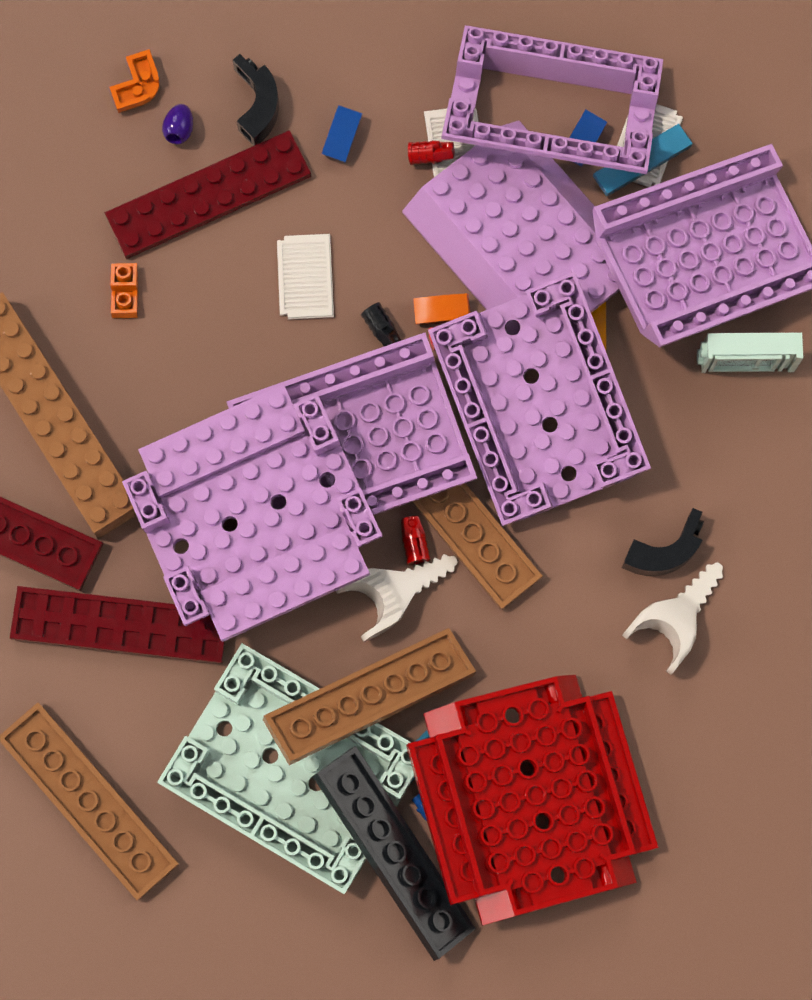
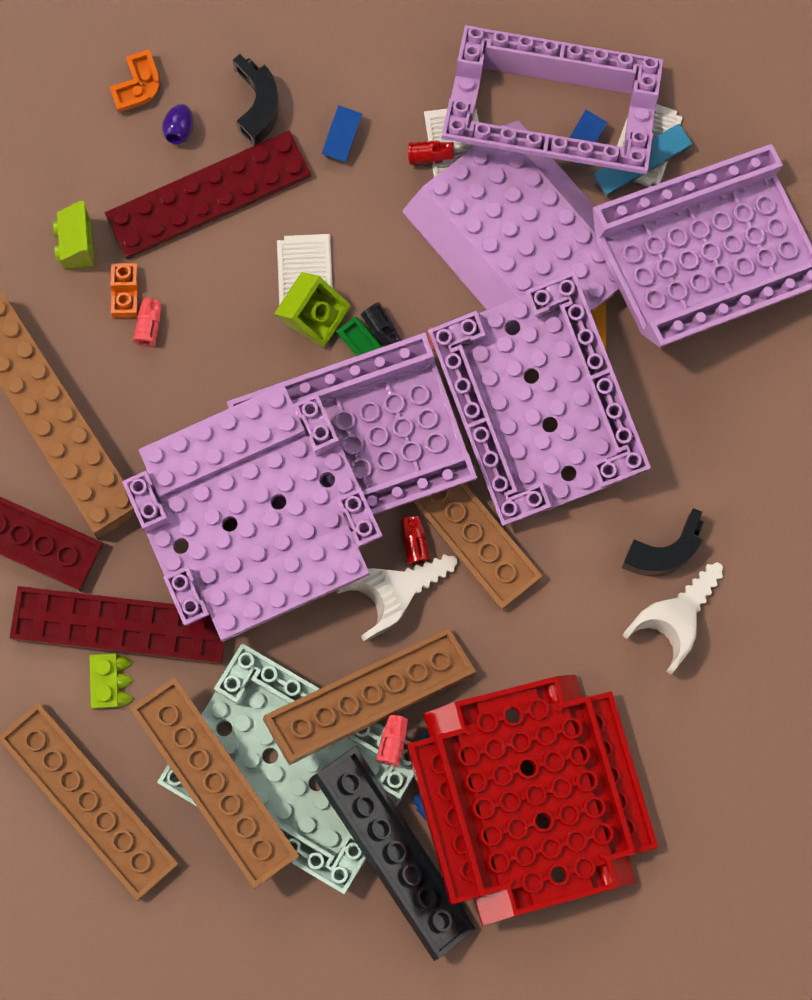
(74, 237): none -> lime slope
(106, 681): none -> lime plate
(147, 323): none -> coral hinge
(214, 782): none -> medium nougat plate
(312, 308): none -> lime slope
(357, 337): none -> green tile
(392, 741): none -> coral hinge
(440, 308): orange slope -> none
(750, 352): light aqua door -> none

